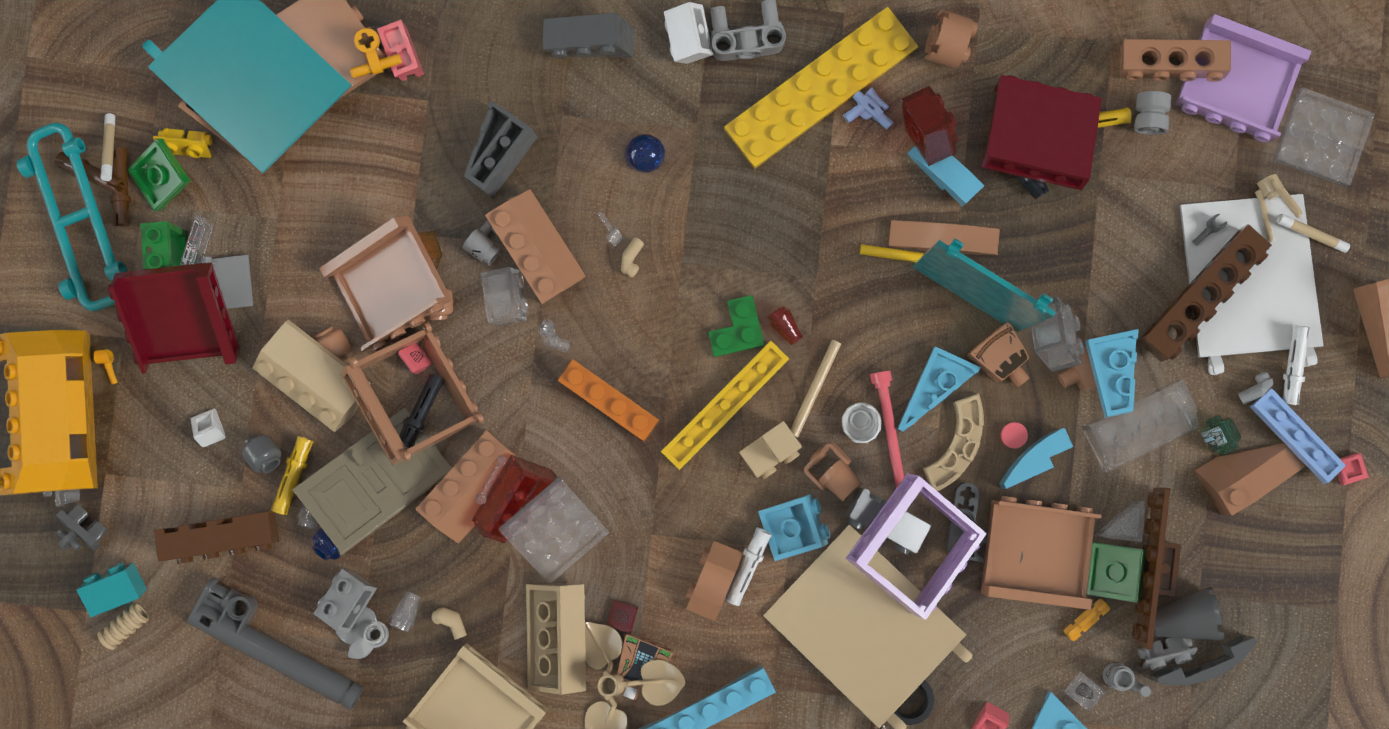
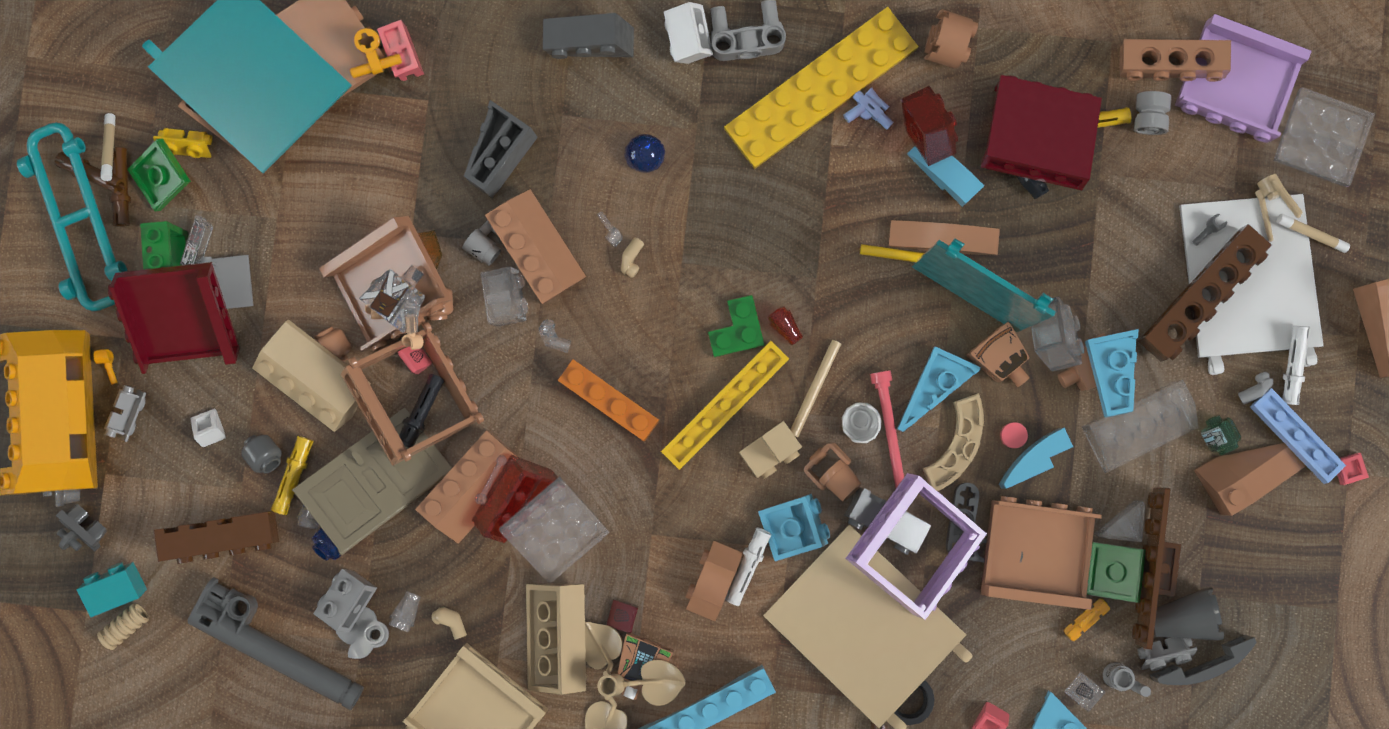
(122, 425): none -> light grey hinge
(397, 303): none -> torso

